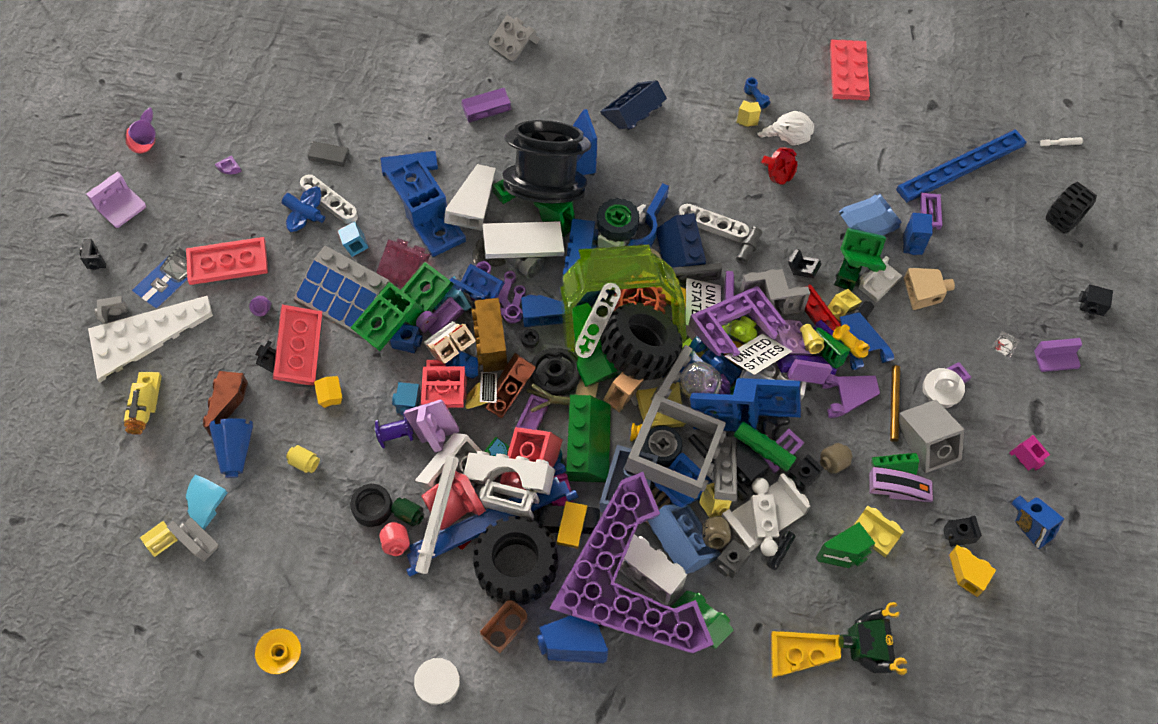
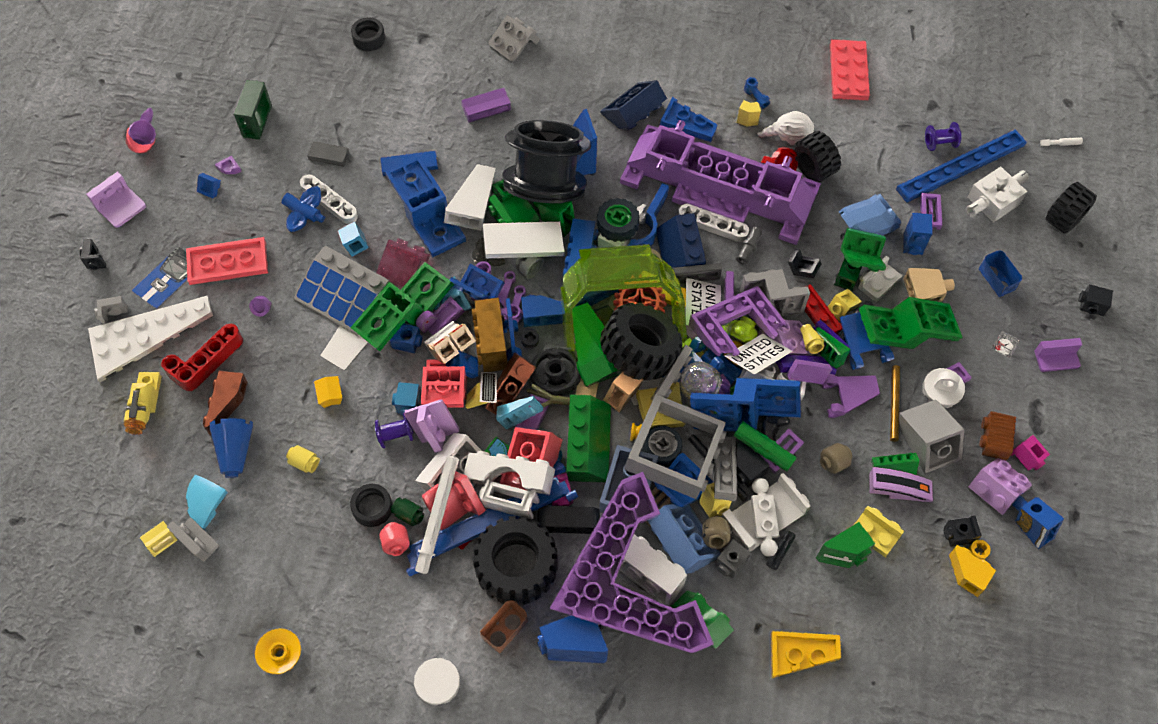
(208, 185): none -> blue tile
(227, 339): none -> red beam
(253, 109): none -> dark green window
(266, 356): black bracket -> none
(297, 345): coral plate -> none
(344, 347): none -> white sticker
(368, 24): none -> black tyre
(512, 210): none -> green bracket
(512, 325): none -> blue flag
(517, 411): none -> medium azure slope
(571, 525): yellow tile -> none
(601, 322): white beam -> none
(695, 124): none -> blue wing
(722, 180): none -> medium lavender piece
(810, 467): black brick -> none
(817, 156): none -> black tyre
(858, 347): yellow piece -> none
(872, 642): torso -> none
(910, 323): none -> green bracket
(943, 136): none -> dark purple hose
(981, 544): none -> yellow bush
(997, 194): none -> white brick
(998, 435): none -> dark orange brick
(1000, 485): none -> lavender bracket
(1005, 268): none -> blue piece

